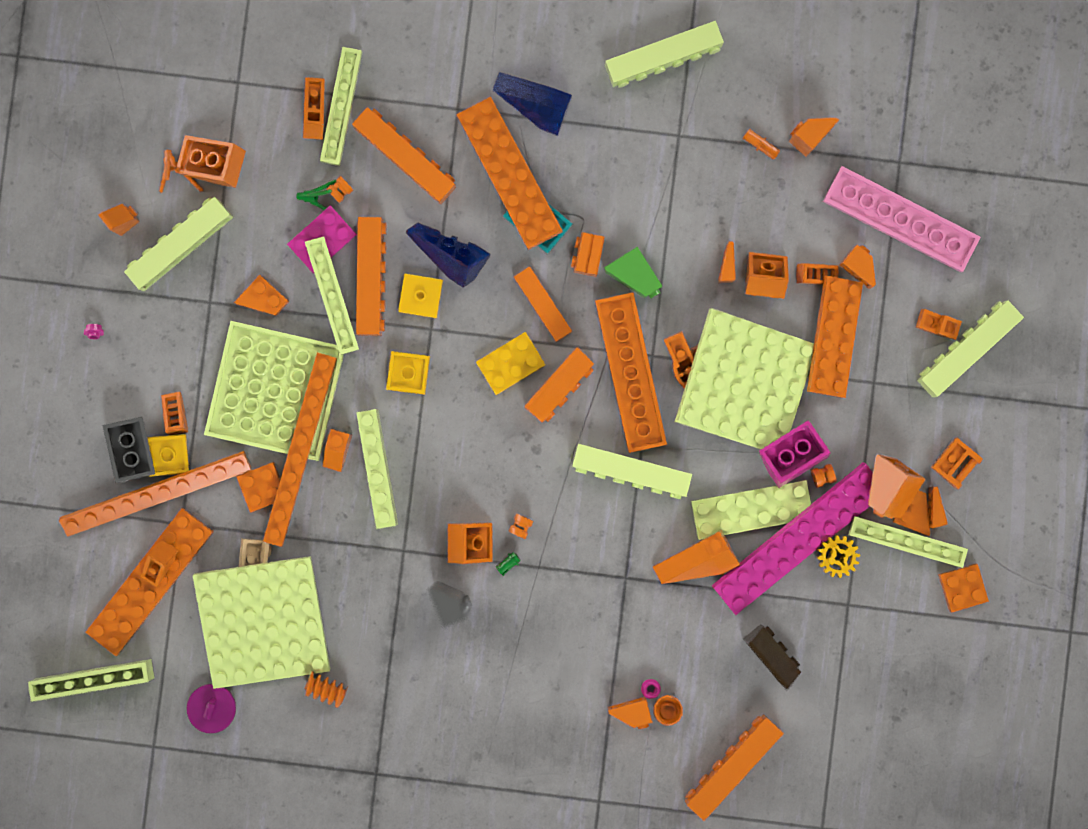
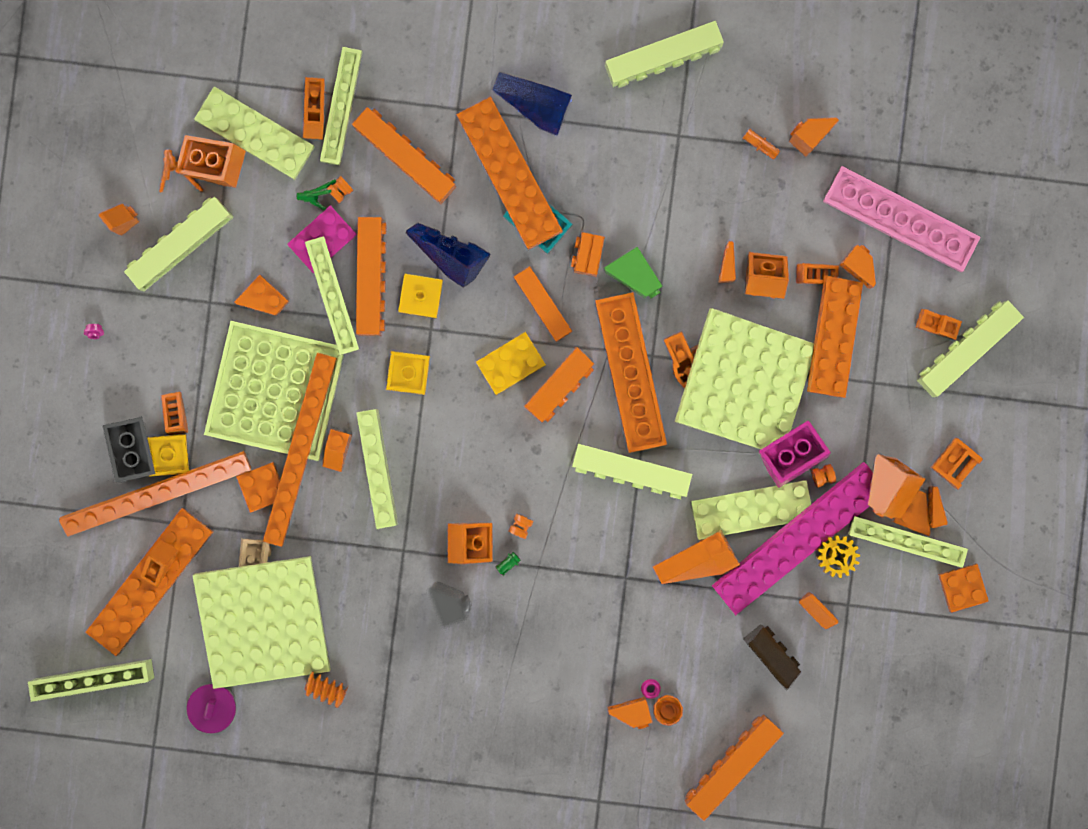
(254, 133): none -> yellowish green plate
(818, 611): none -> orange slope

